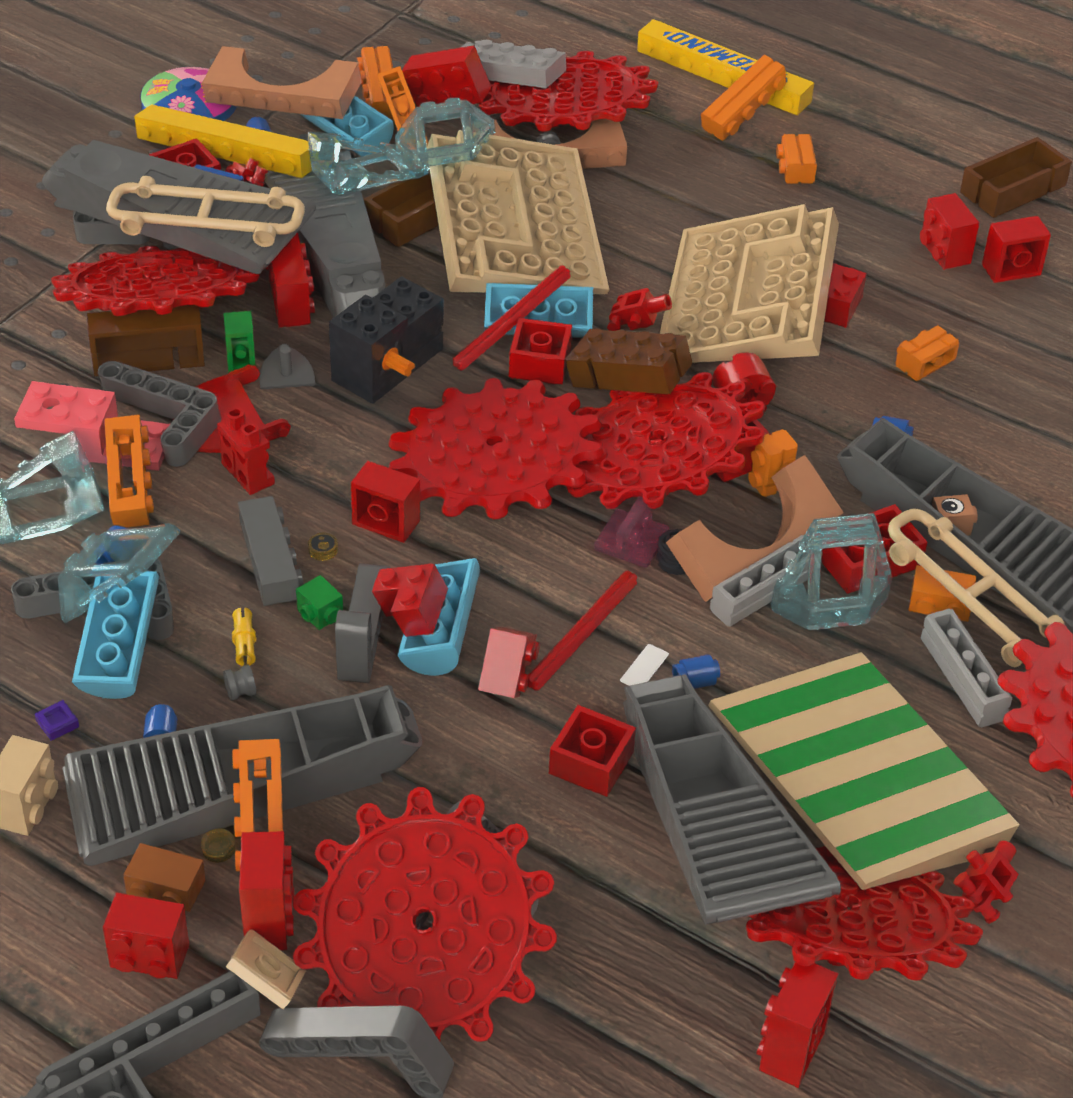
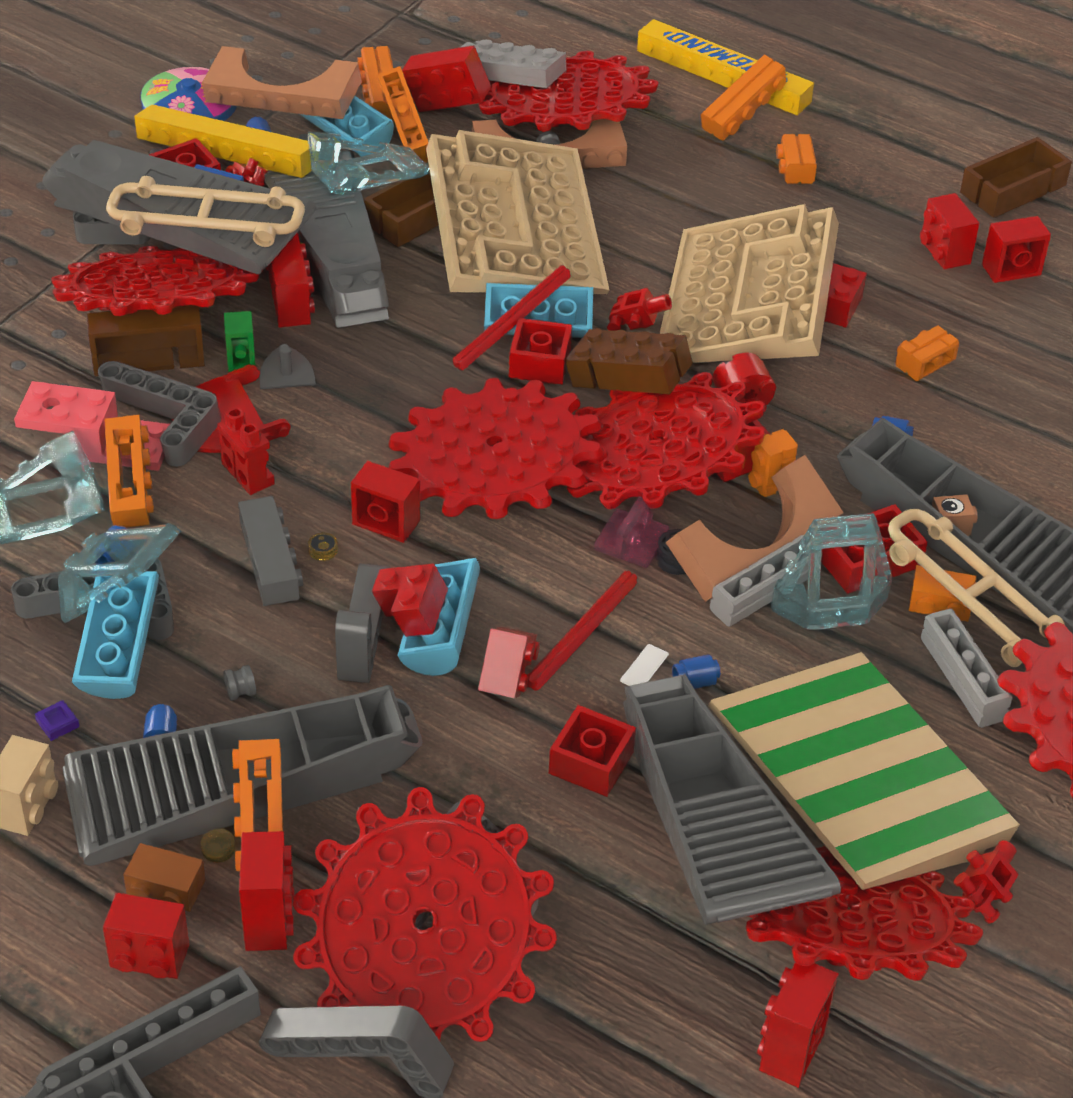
(243, 636): yellow pin -> none
(266, 968): tan tile -> none
(319, 602): green brick -> none
(385, 338): black piece -> none
(472, 120): clear light blue windscreen -> none

